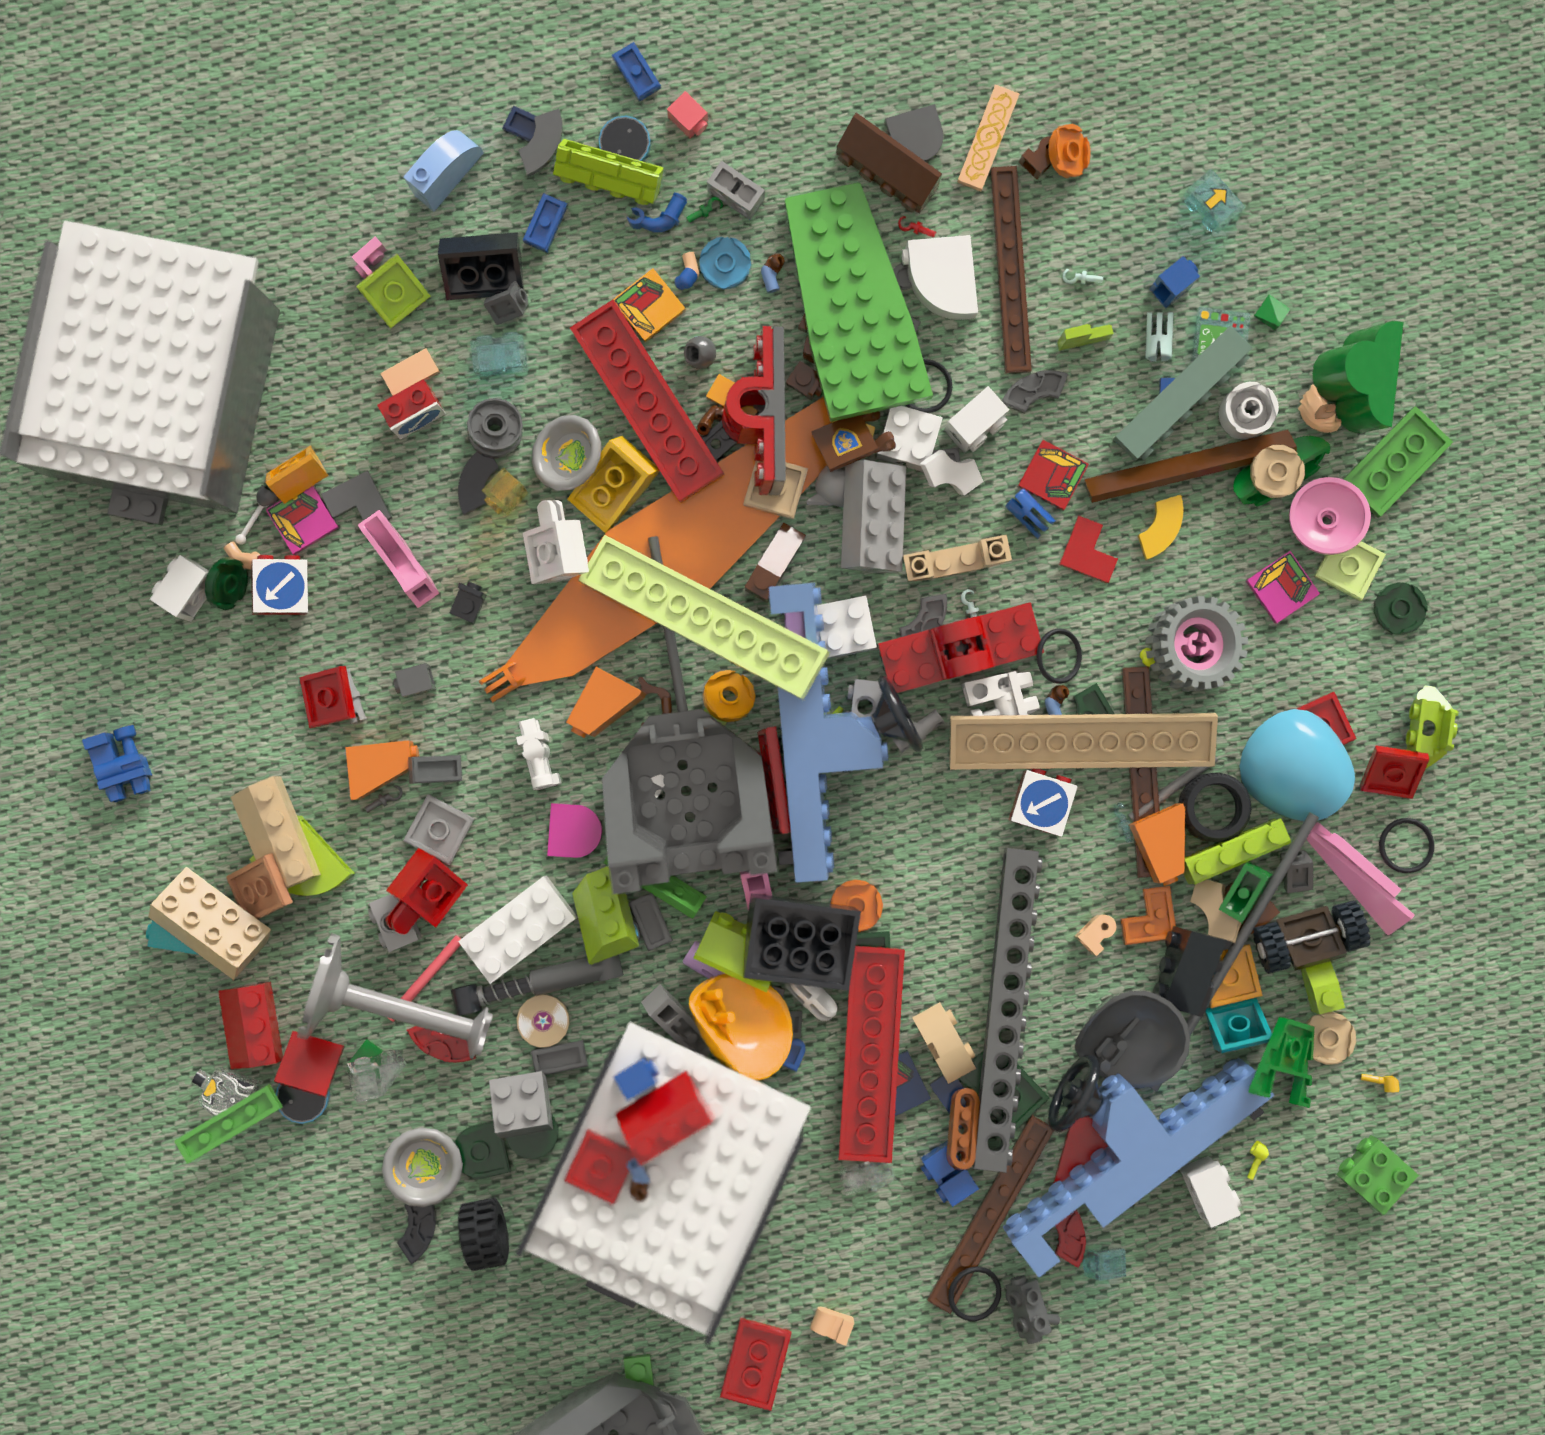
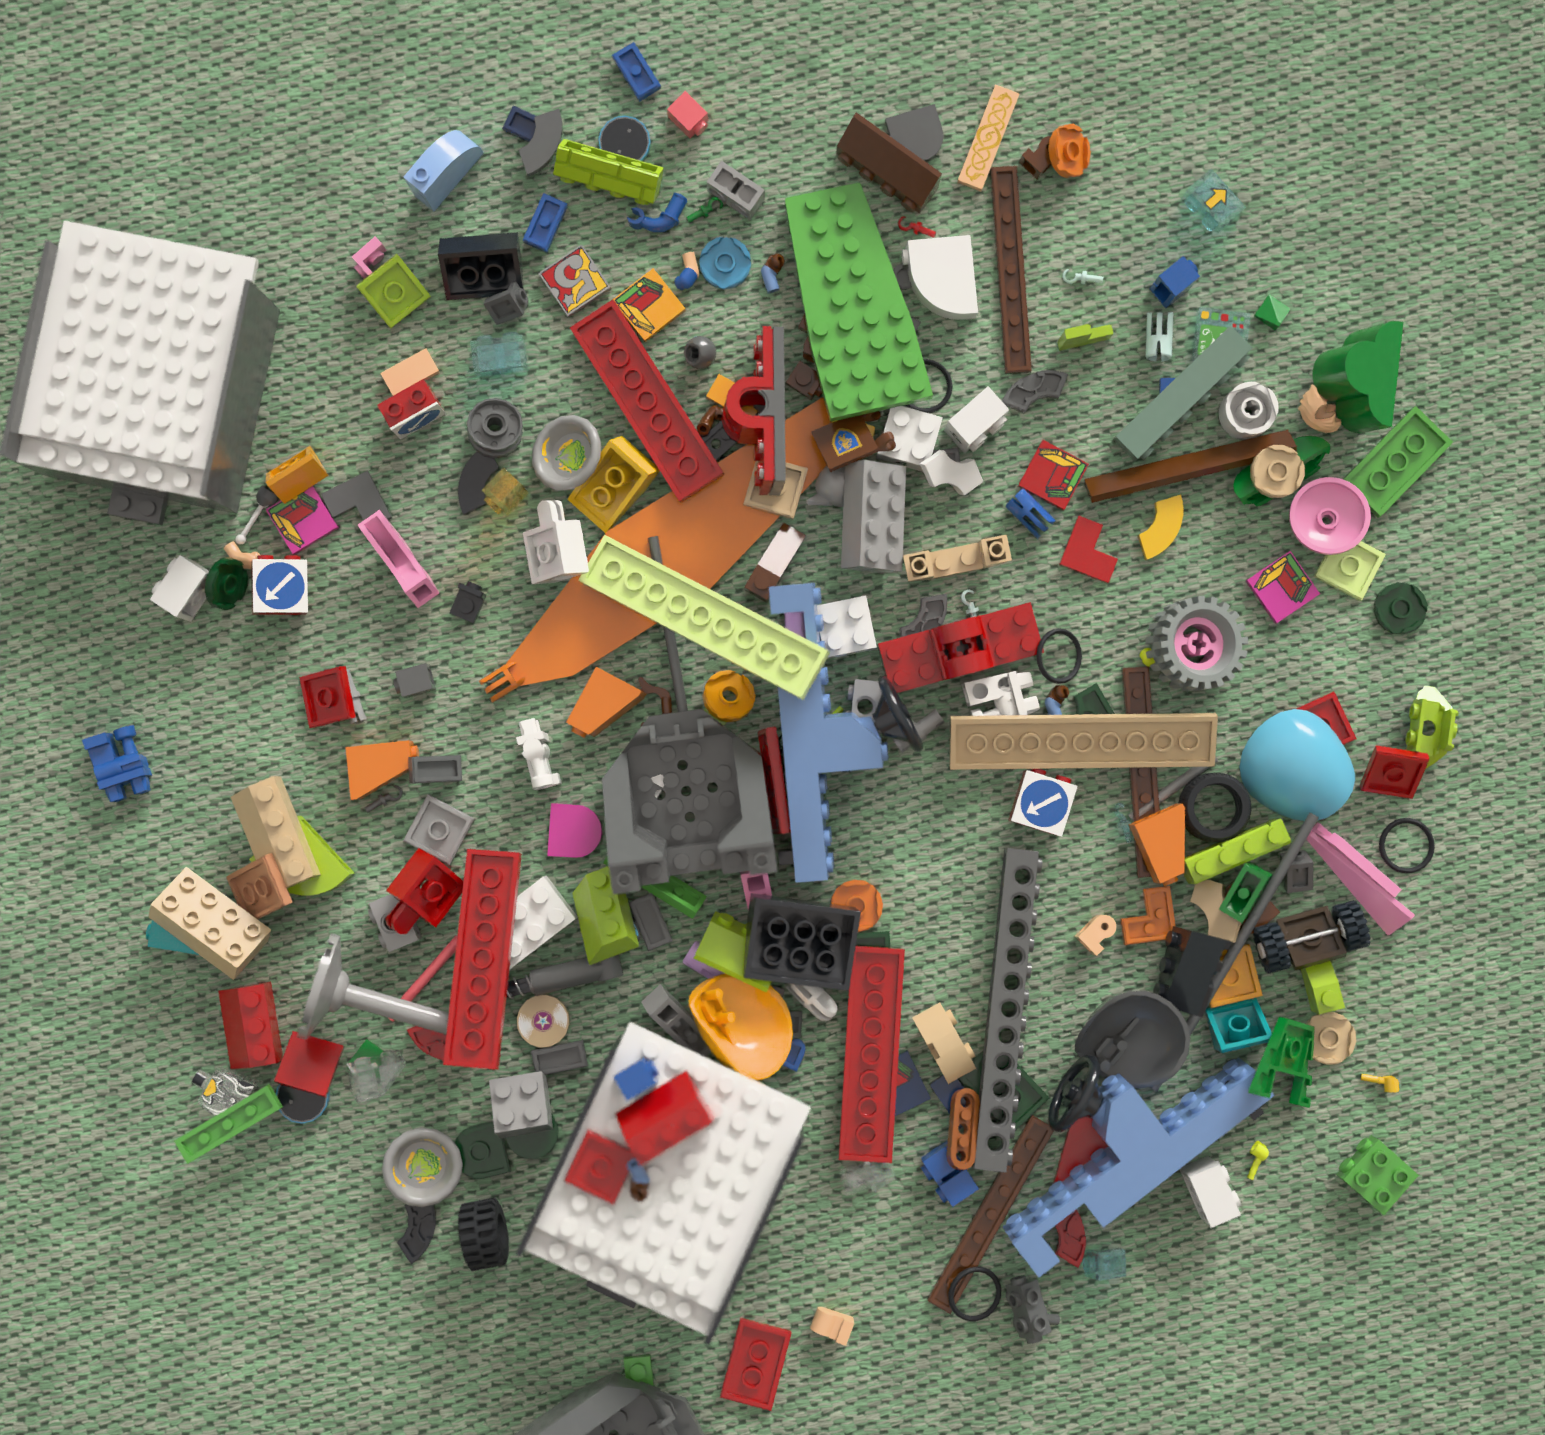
(482, 959): none -> red plate
(574, 281): none -> tile

